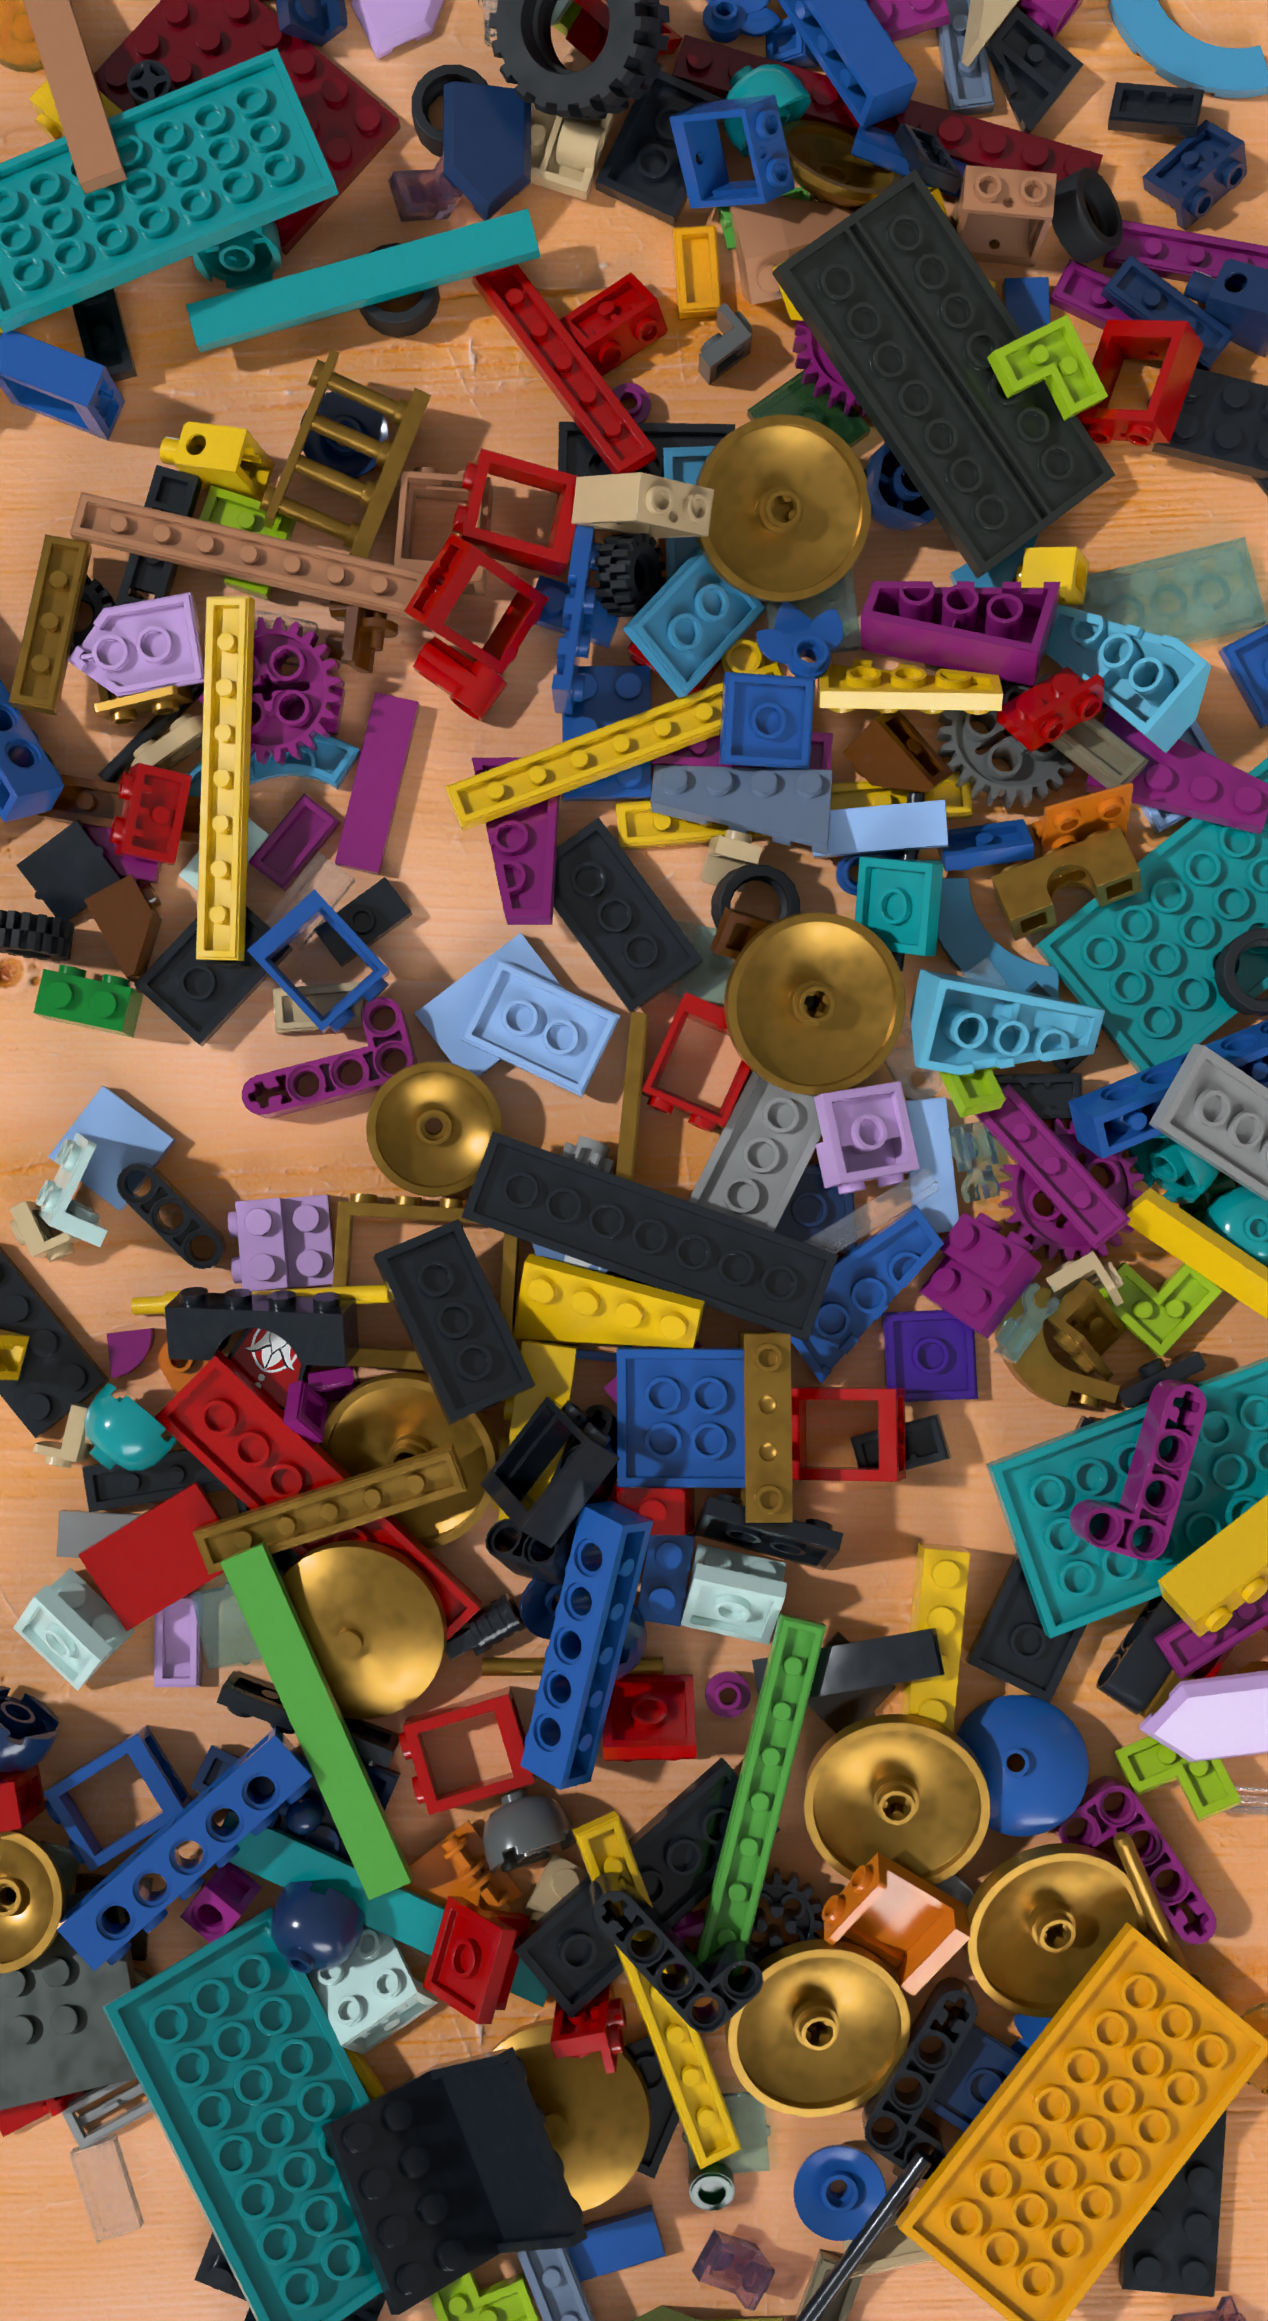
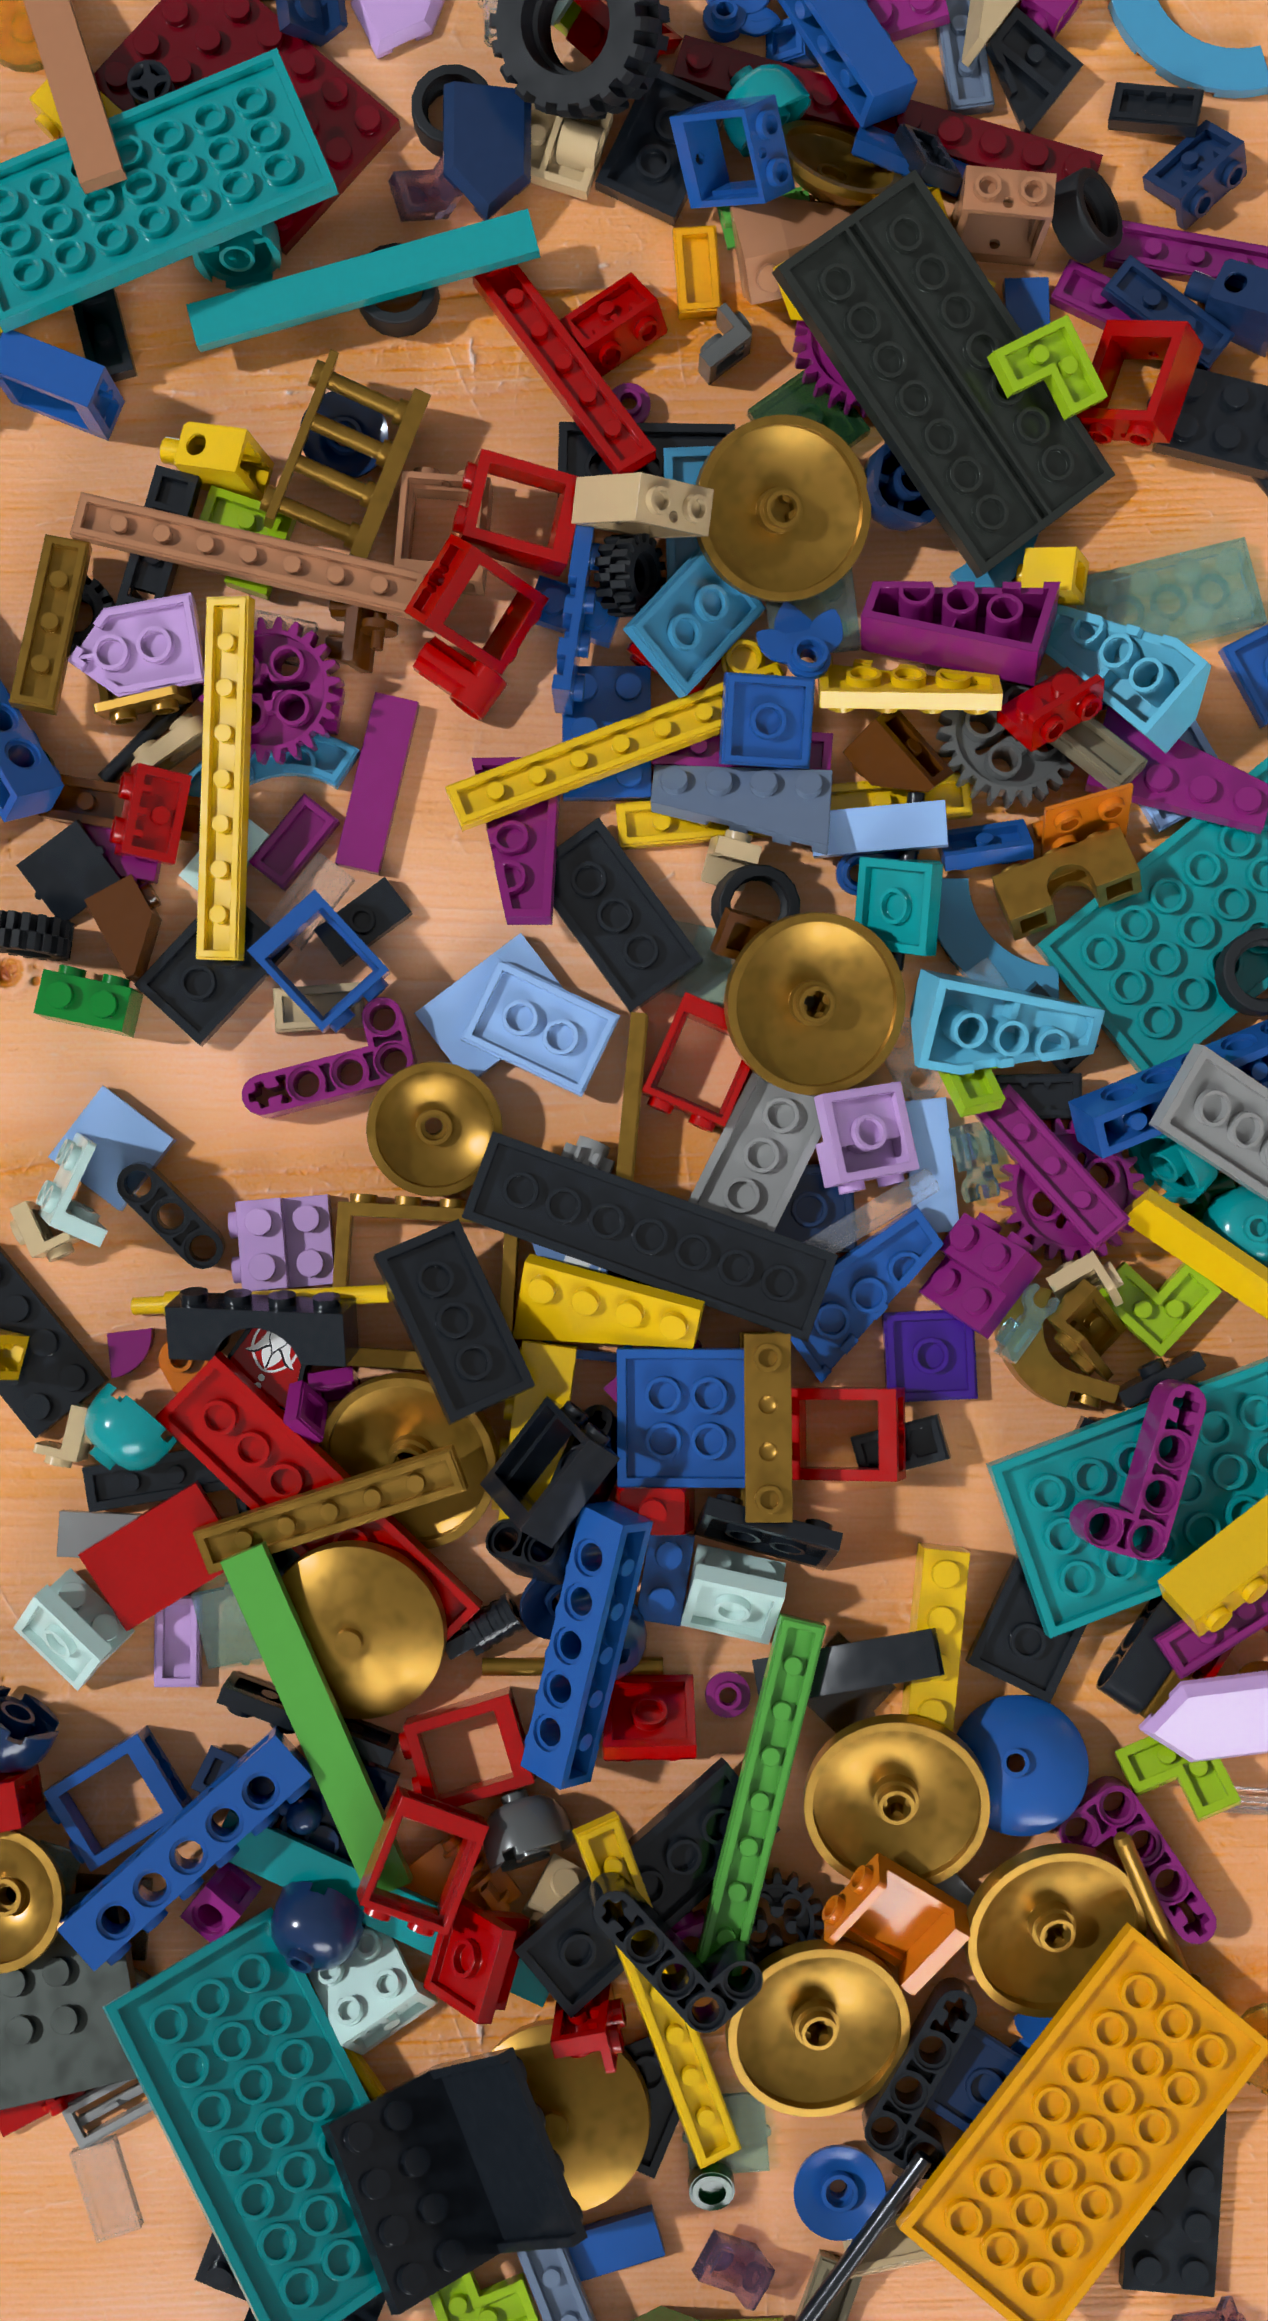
(442, 1816): none -> red window

